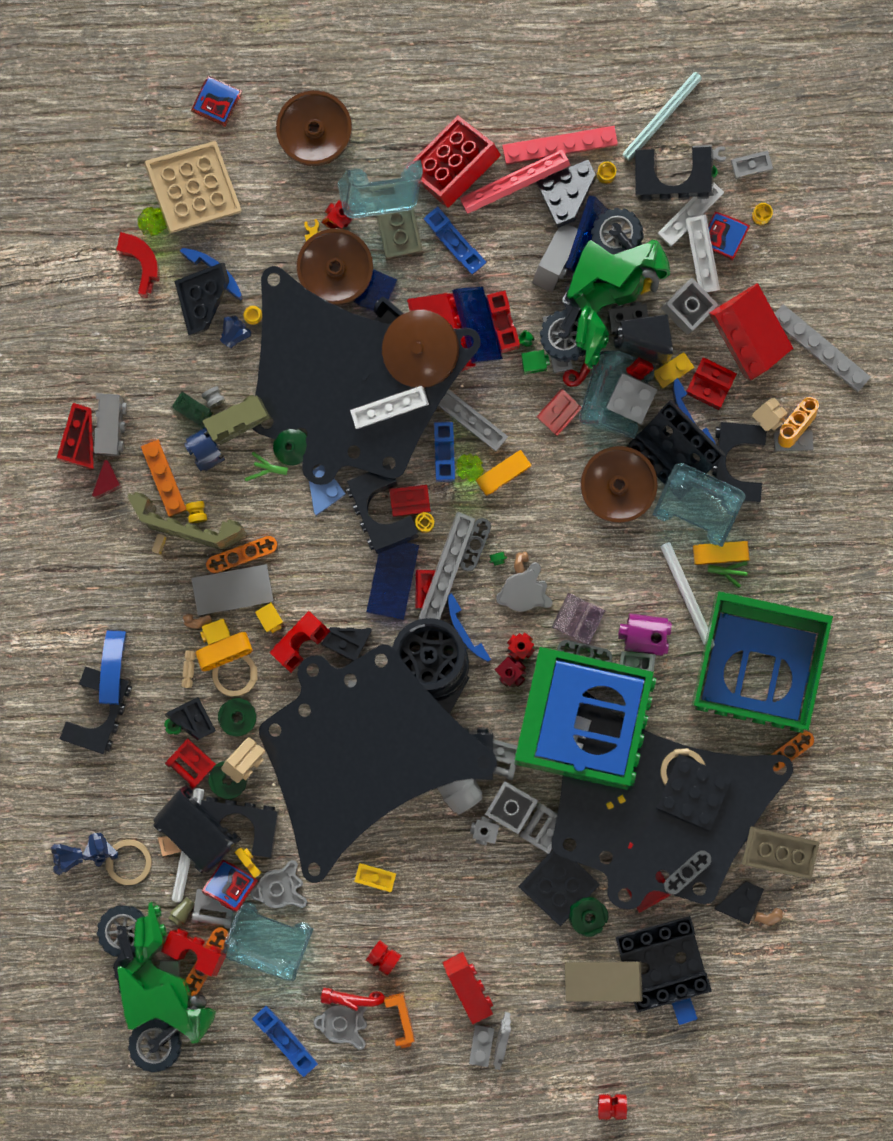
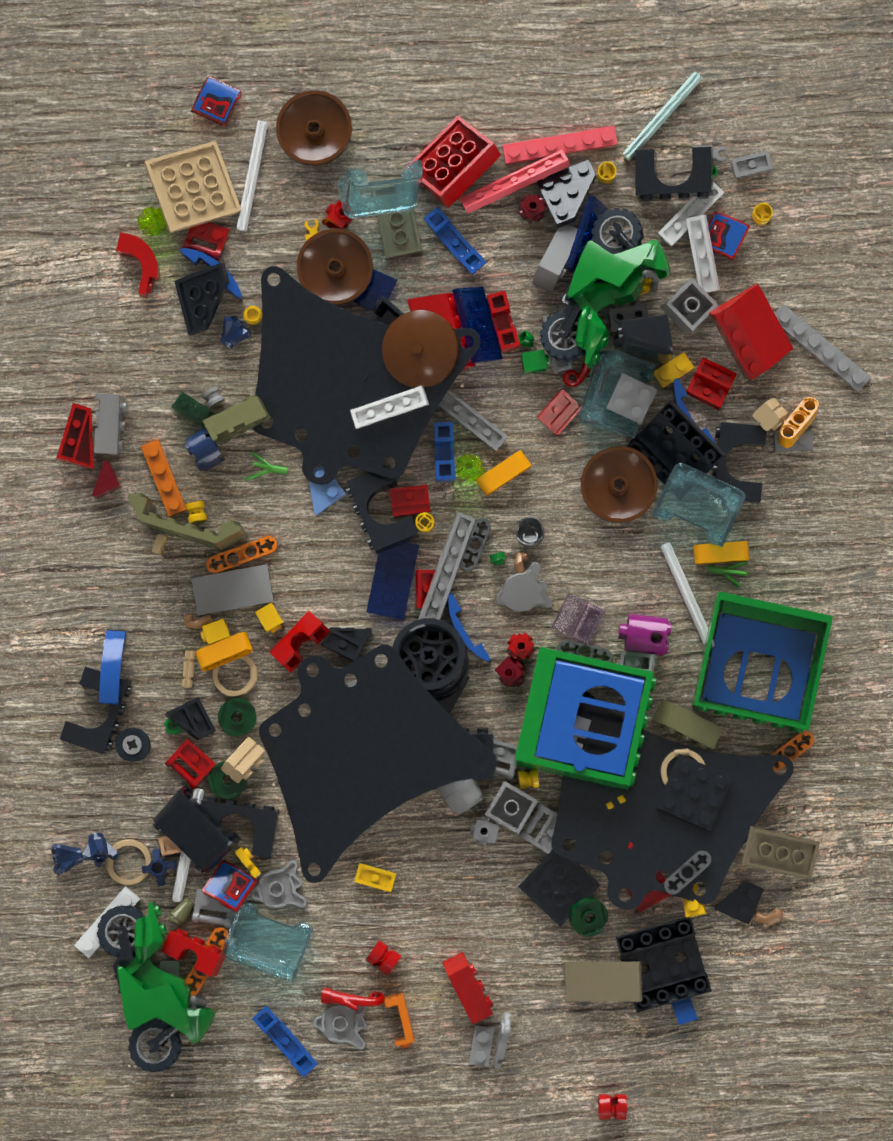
(89, 941): none -> white plate
(139, 747): none -> black wheel
(158, 867): none -> dark blue rock
(208, 233): none -> red plate
(252, 175): none -> white axle
(295, 455): dark green dish -> none
(528, 779): none -> yellow wheel
(529, 214): none -> dark red brick
(530, 532): none -> dark grey hair
(639, 368): red tile -> none
(687, 725): none -> olive wedge
(692, 908): none -> yellow plate

